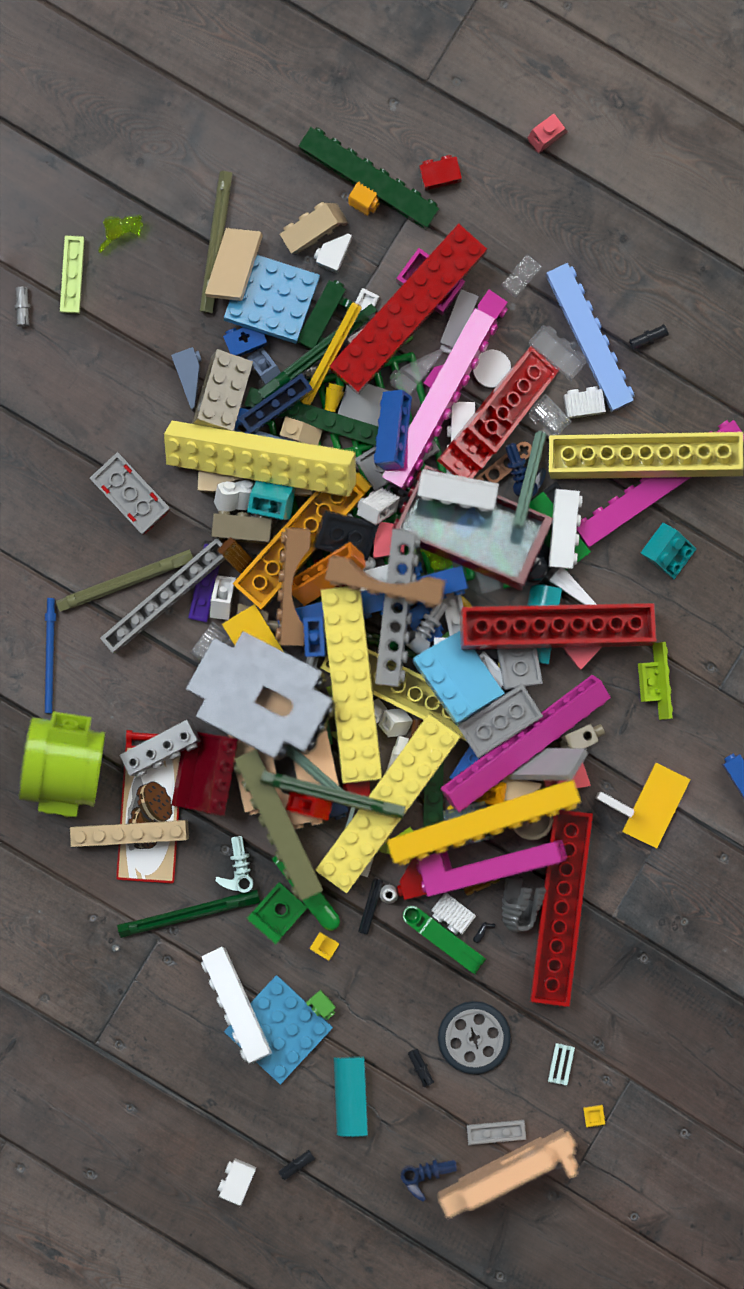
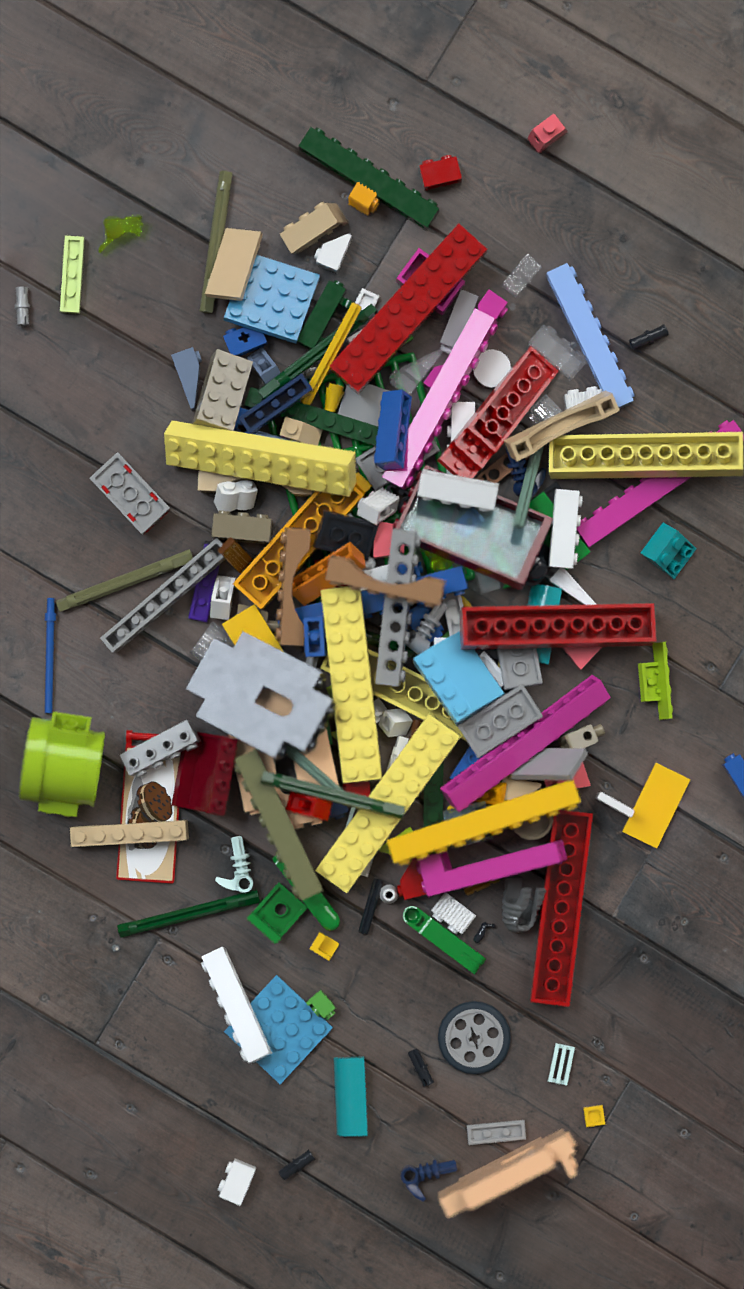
(271, 500): teal slope -> none
(537, 436): none -> tan arch

